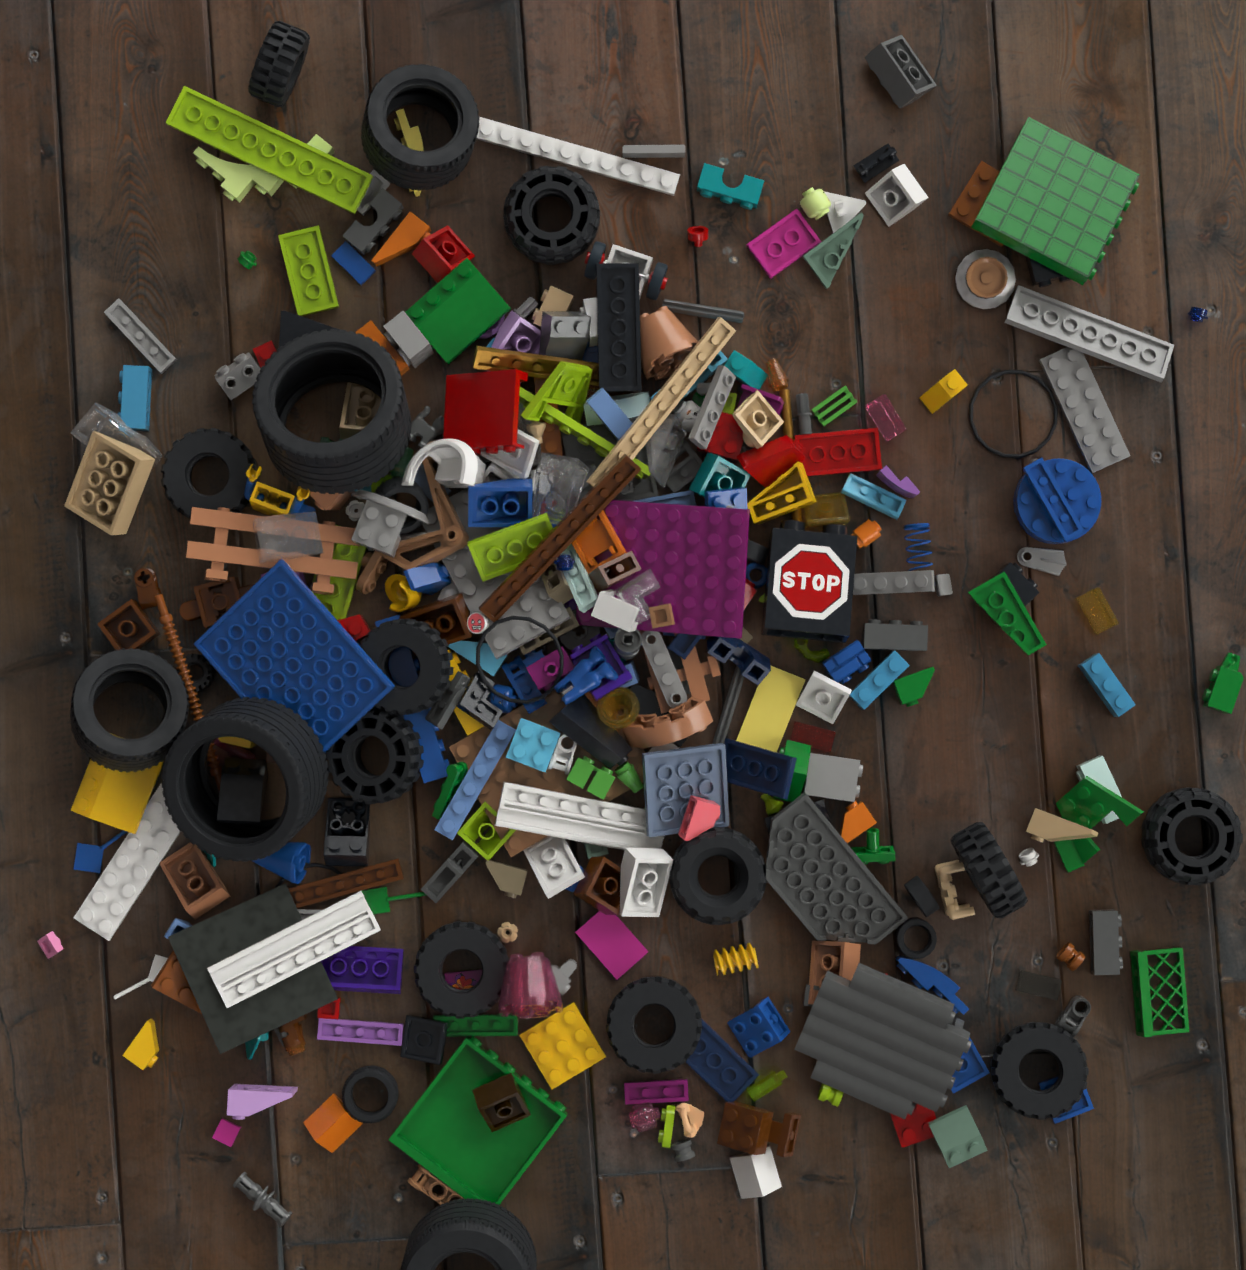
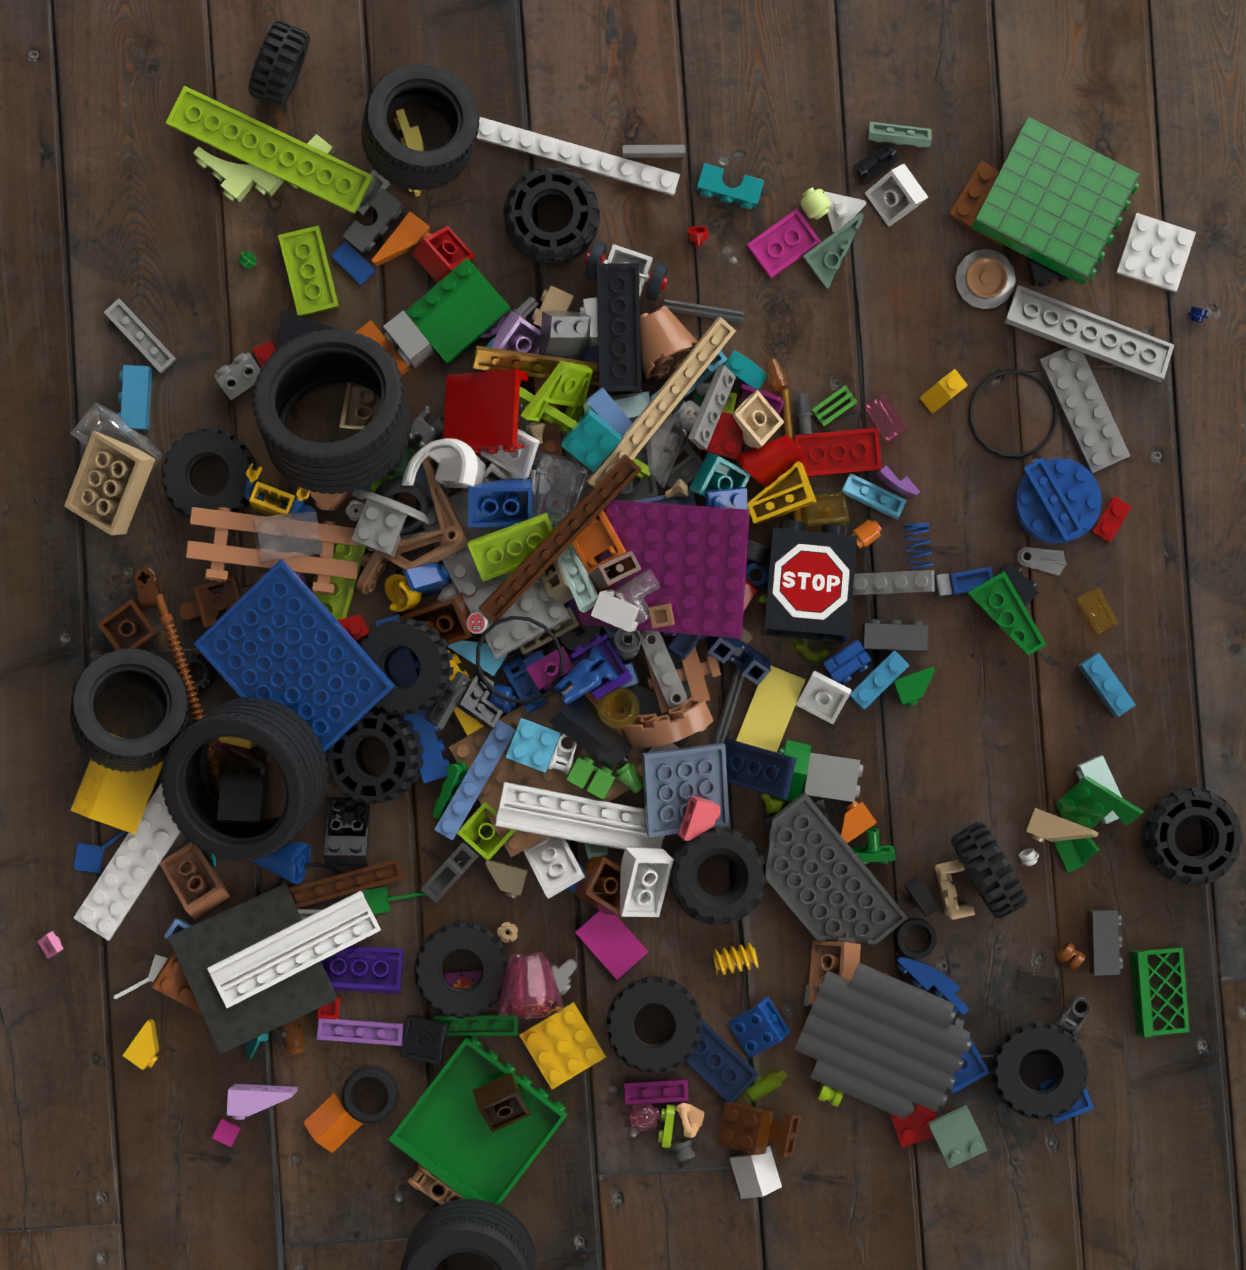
(262, 1200): dark grey piece -> none
(564, 563): clear blue plate -> none
(591, 440): none -> teal brick
(679, 489): none -> tan rock
(814, 736): clear red plate -> none
(899, 134): none -> sand green plate
(900, 71): dark grey slope -> none
(968, 580): none -> blue tile
(1111, 519): none -> red plate
(1155, 252): none -> white plate
(1224, 685): green hinge -> none

